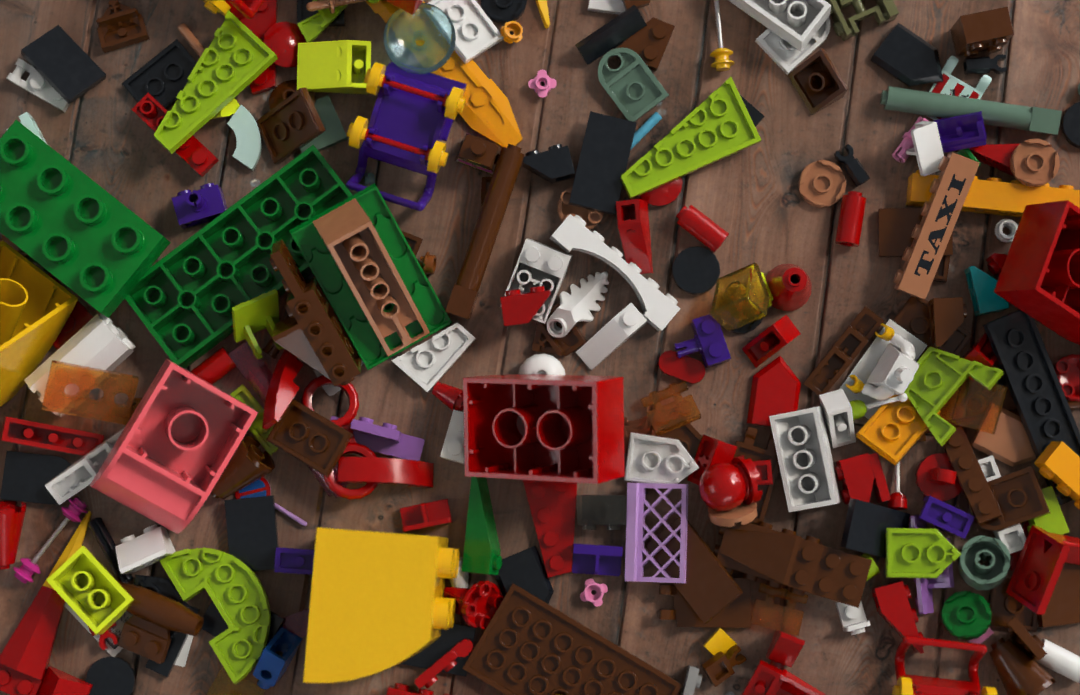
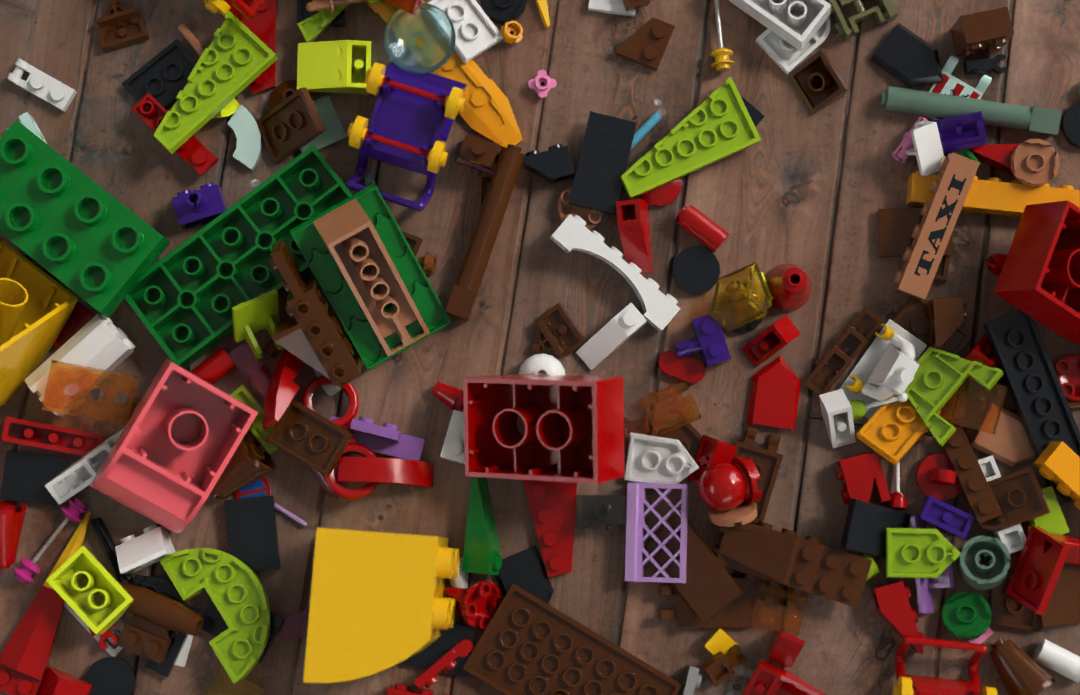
(63, 64): black tile -> none
(271, 665): blue torso -> none
(283, 41): red dish -> none
(294, 561): dark purple panel -> none
(425, 515): red panel -> none
(434, 357): white wing -> none
(522, 307): red slope -> none
(540, 267): white slope -> none
(578, 304): white plant -> none
(597, 559): dark purple panel -> none
(600, 589): bright pink plate -> none
(611, 34): black tile -> none
(630, 85): sand green tile -> none
(765, 471): red tile -> none
(805, 459): white slope -> none
(822, 184): nougat tile -> none
(850, 219): red brick -> none
(852, 166): black bar -> none
(852, 618): white bracket -> none
(982, 294): teal slope -> none
(1009, 223): white plate -> none
(1022, 638): reddish brown wing -> none

